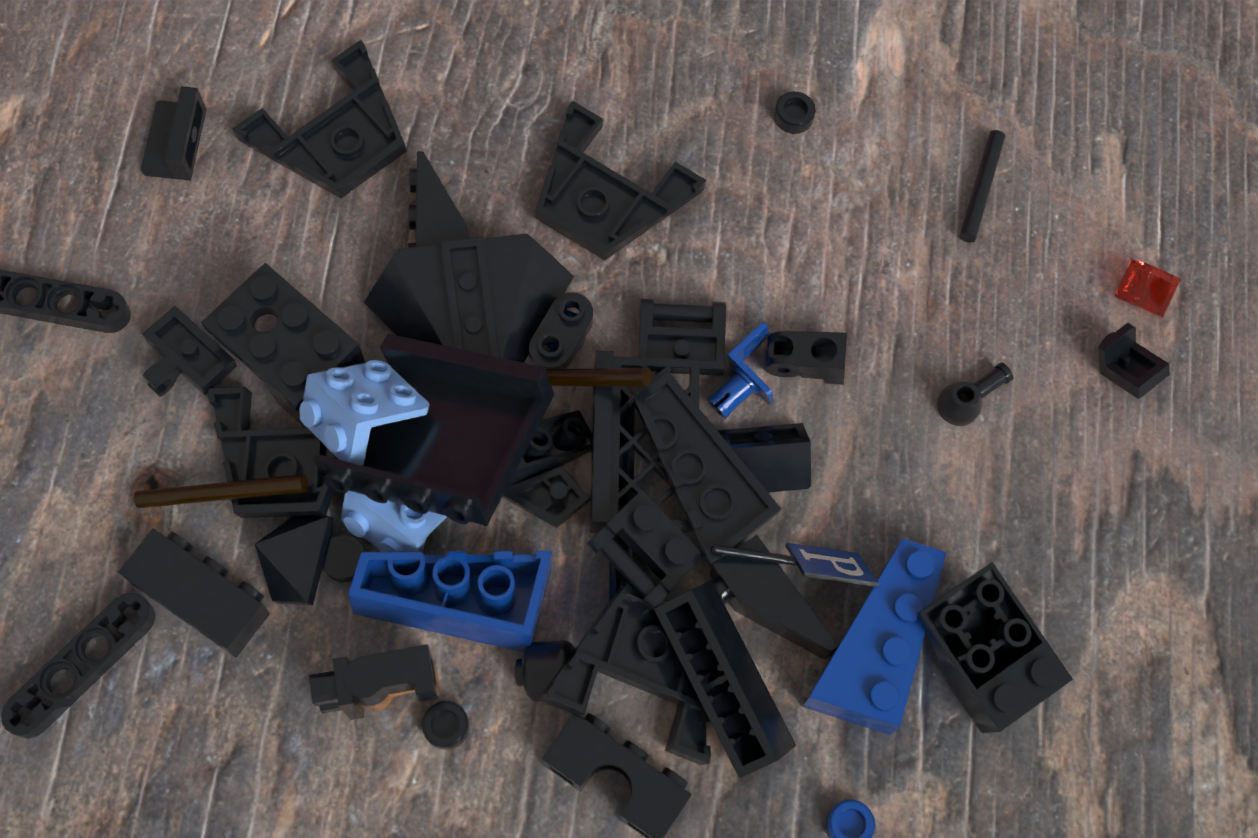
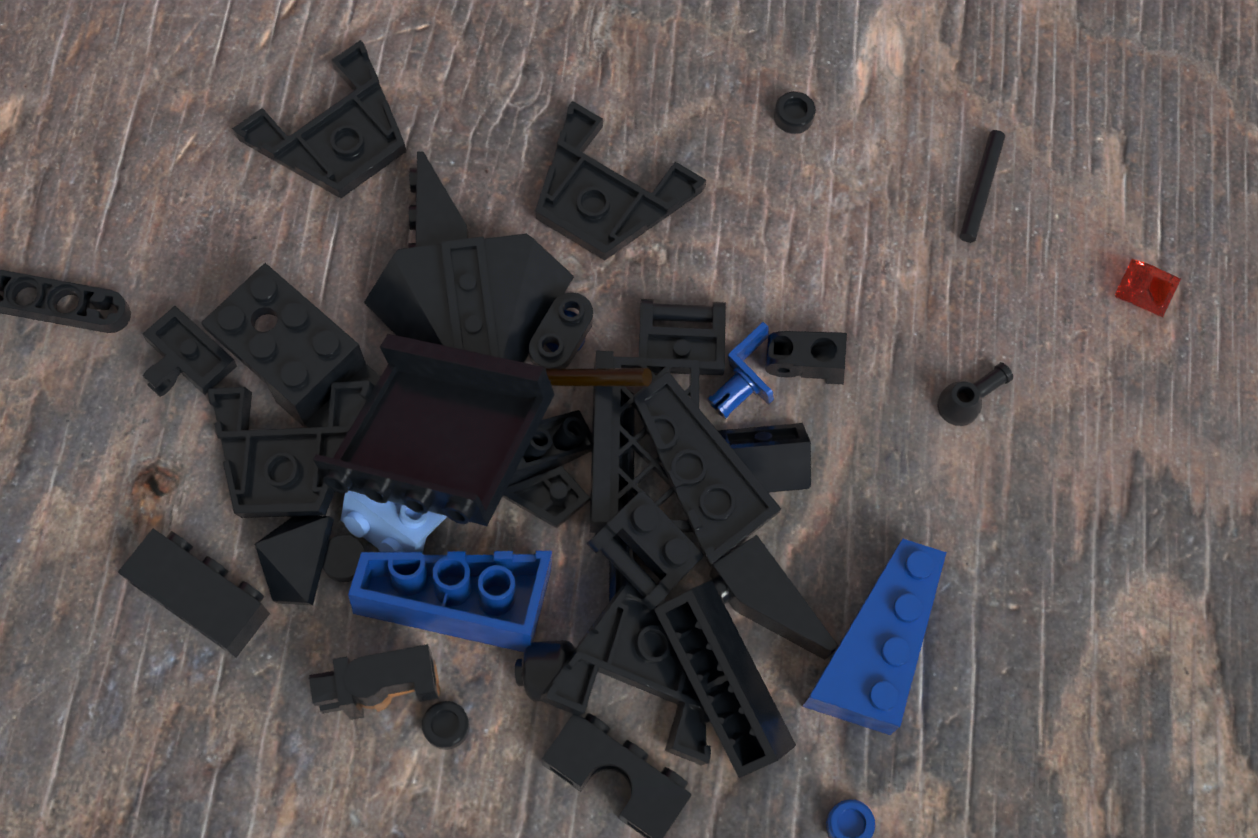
(84, 671): black beam -> none
(175, 136): black panel -> none
(221, 491): dark brown bar -> none
(350, 400): light blue bracket -> none
(812, 562): piece -> none
(992, 650): black slope -> none
(1129, 363): black bracket -> none

